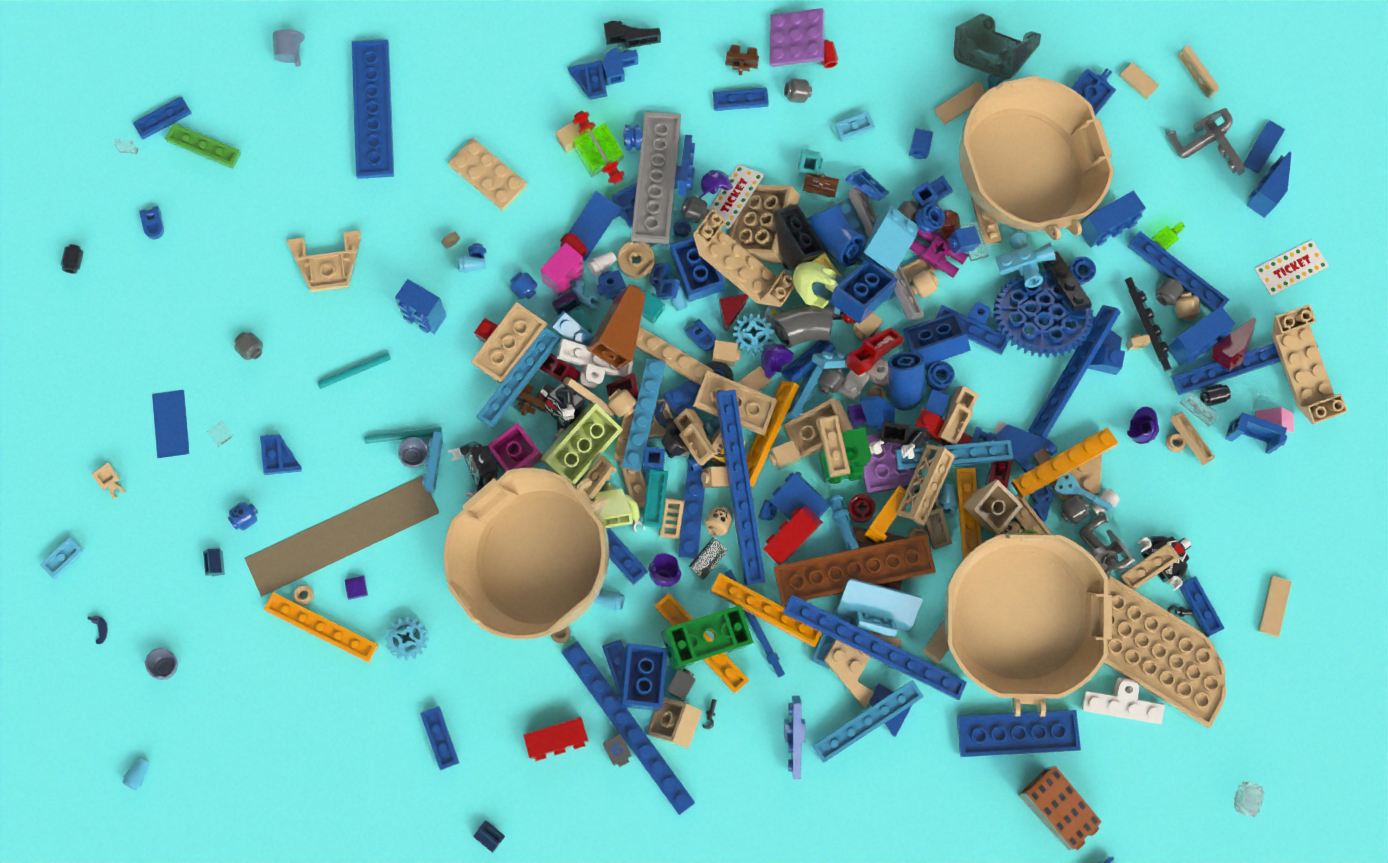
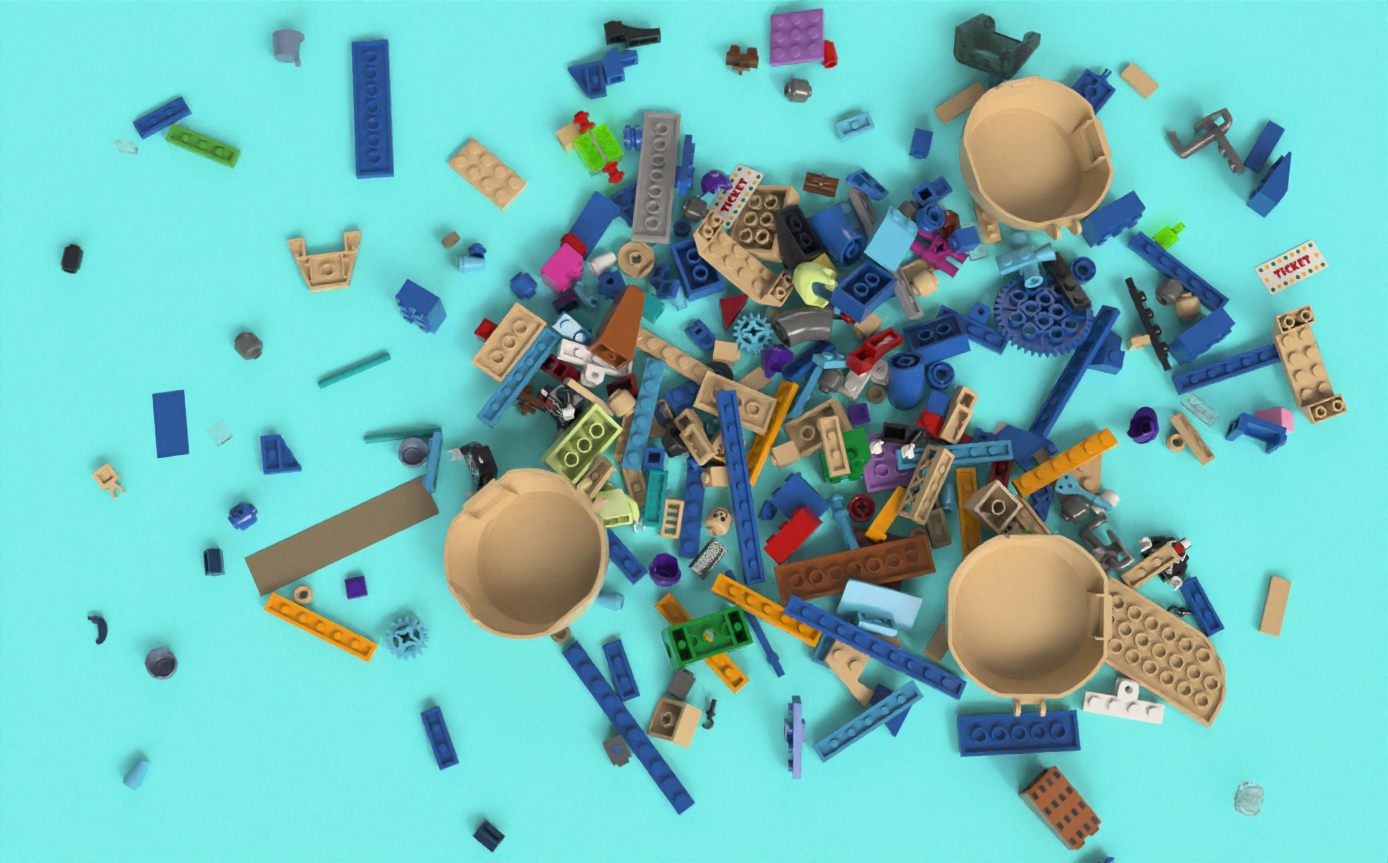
(62, 558): medium azure plate -> none
(152, 228): blue plate -> none
(515, 449): dark pink brick -> none
(556, 739): red brick -> none
(643, 677): blue brick -> none
(740, 99): blue tile -> none
(810, 161): teal brick -> none
(877, 411): blue slope -> none
(1198, 71): tan tile -> none
(1215, 395): black brick -> none
(1232, 349): slope -> none

